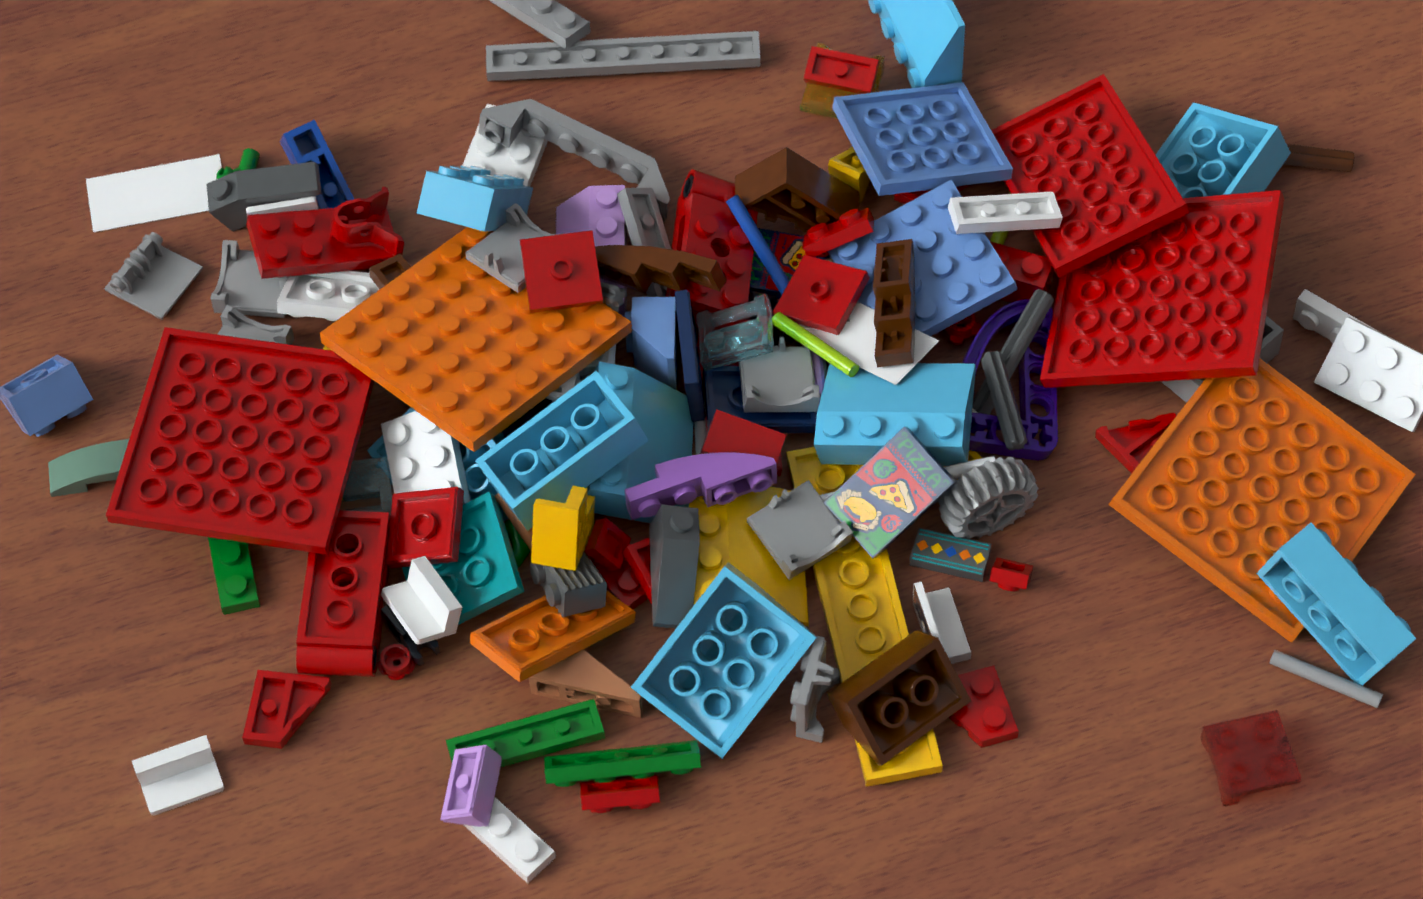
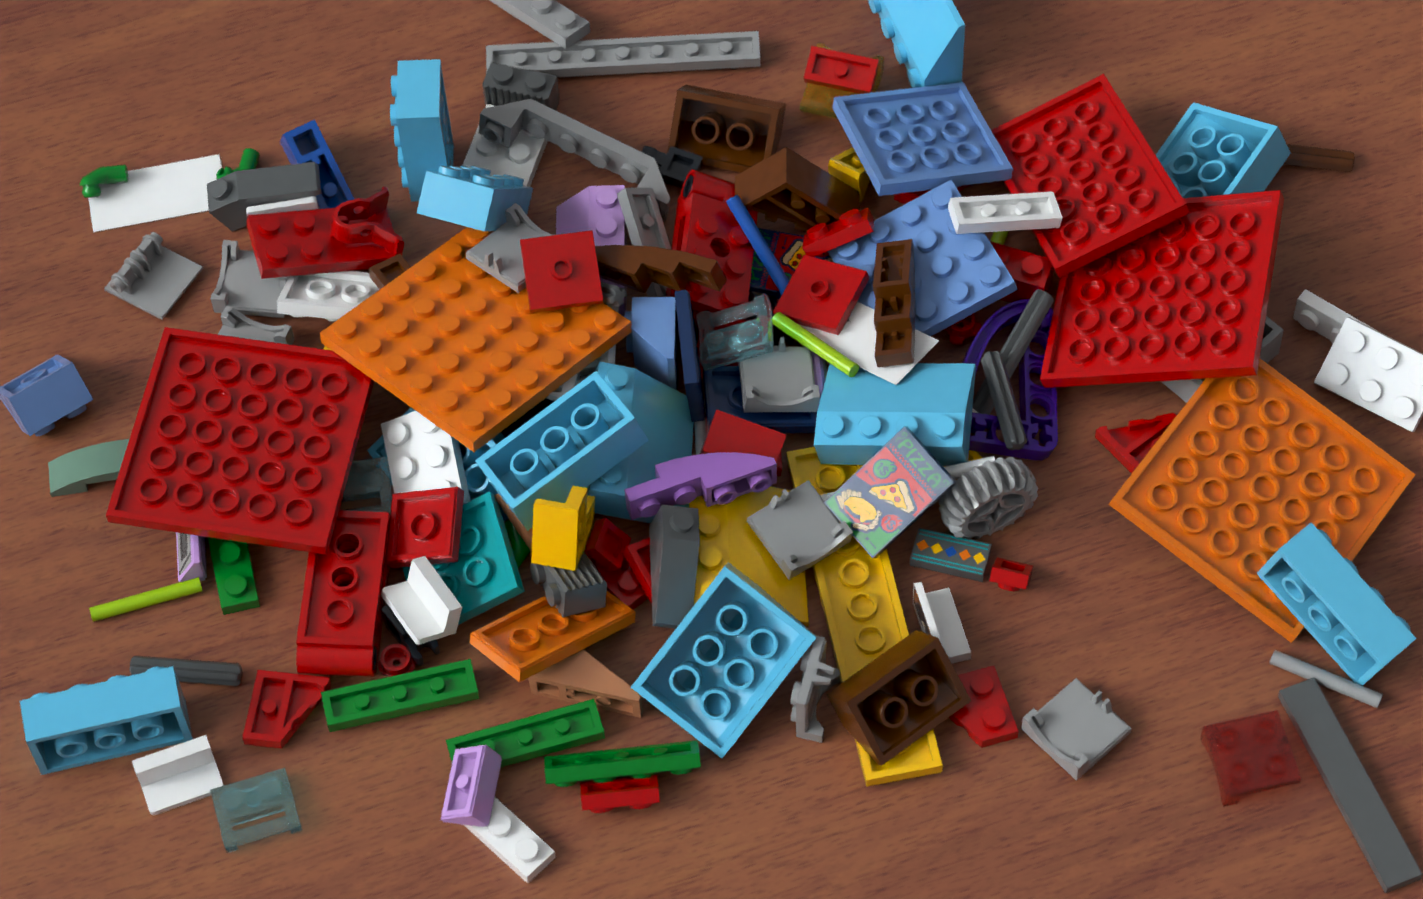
(103, 175): none -> green arm
(105, 719): none -> medium azure brick
(145, 599): none -> lime bar
(191, 557): none -> lavender slope
(192, 670): none -> dark grey axle
(253, 800): none -> clear light blue plate
(399, 695): none -> green plate
(420, 121): none -> medium azure brick
(512, 84): none -> dark grey brick
(675, 164): none -> black plate
(726, 127): none -> reddish brown slope
(1076, 728): none -> light grey piece
(1350, 785): none -> dark grey tile

